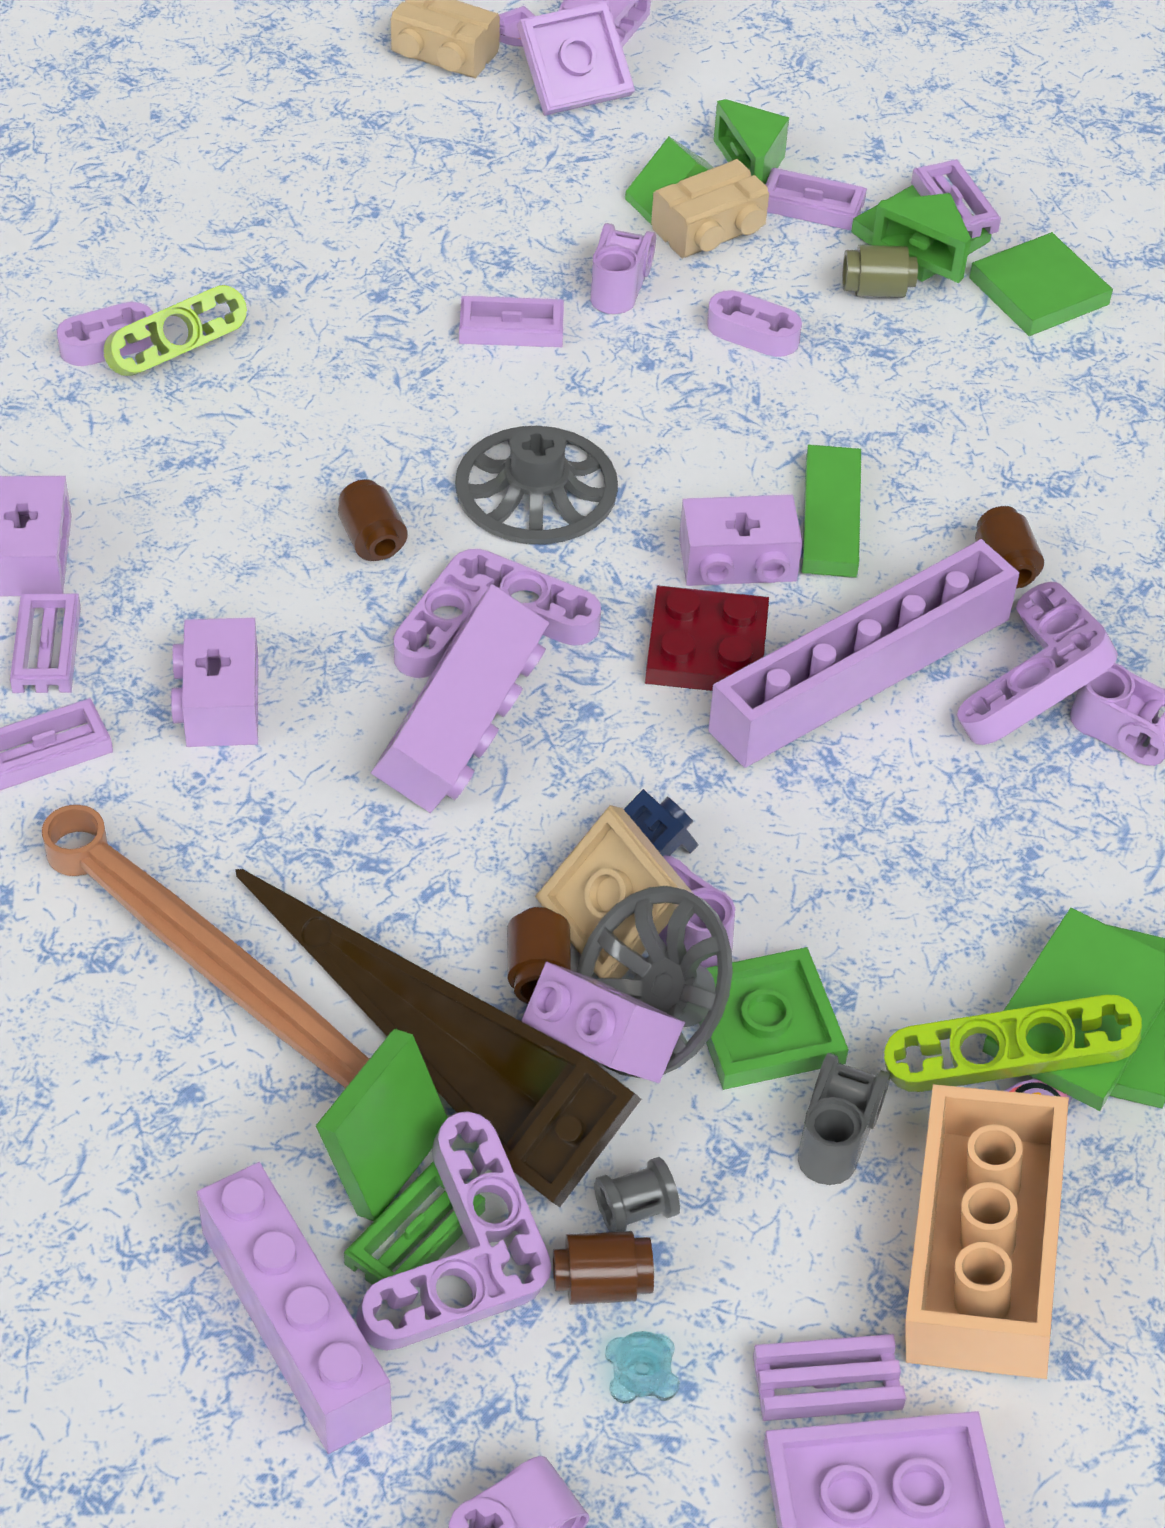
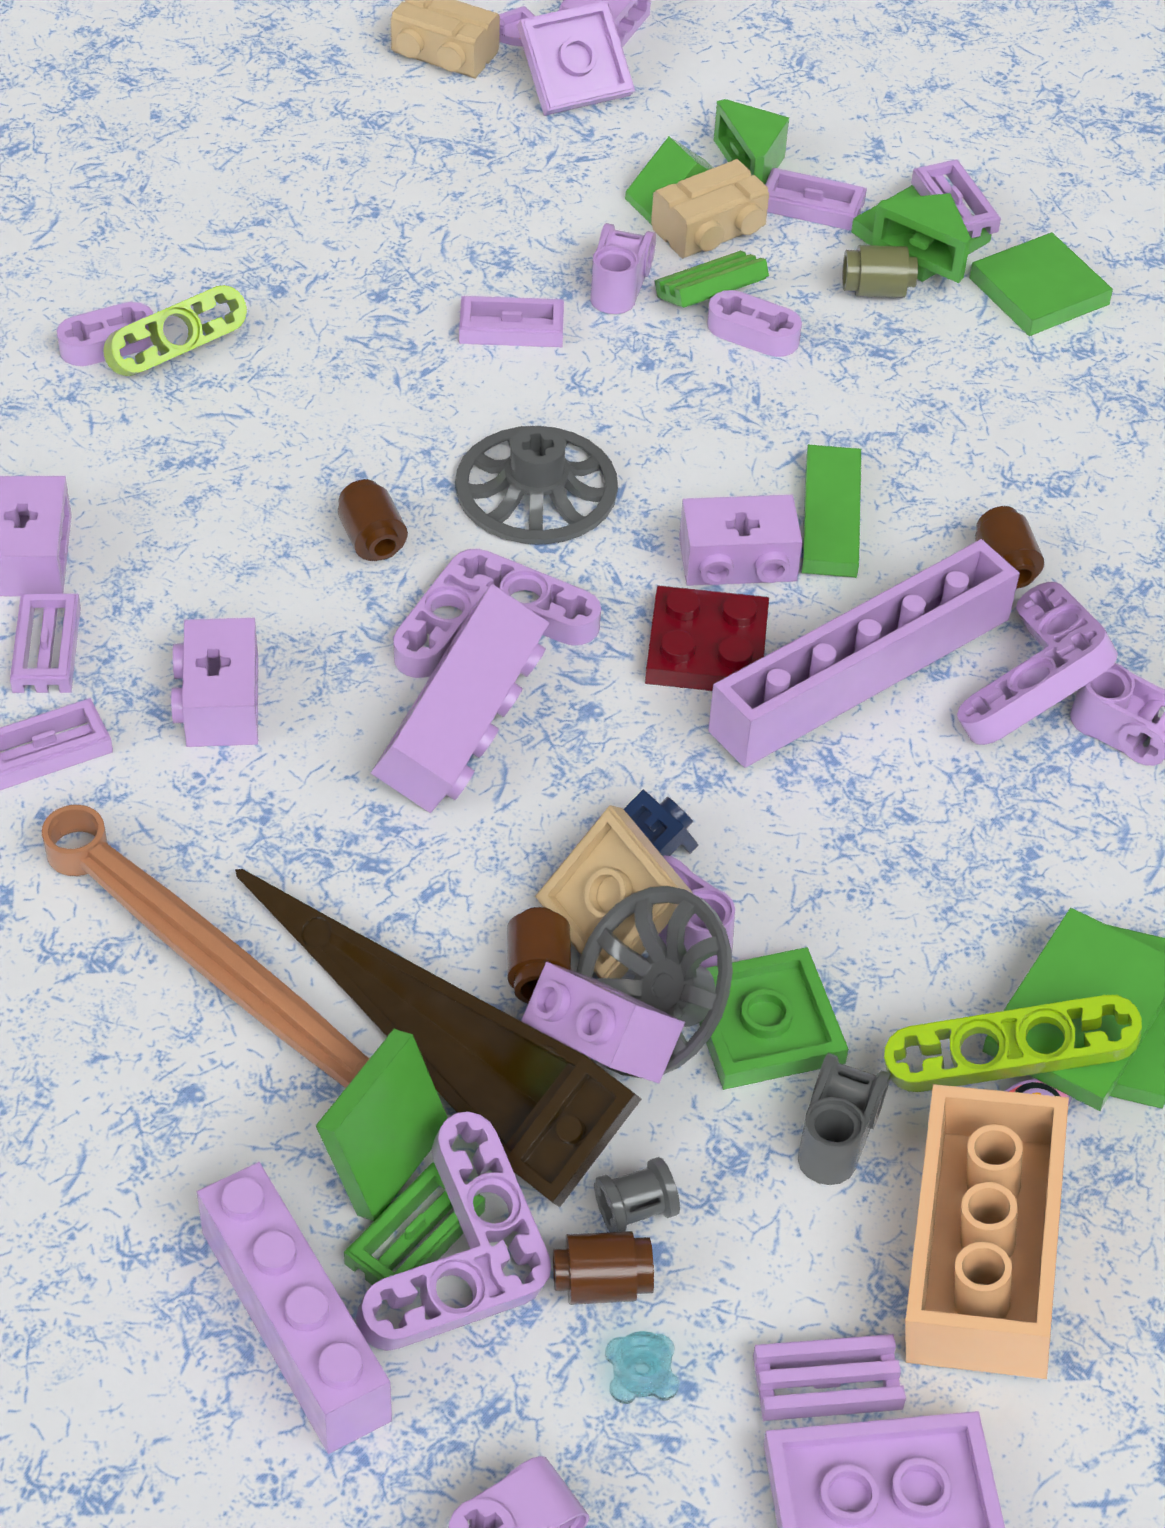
(712, 277): none -> bright green tile

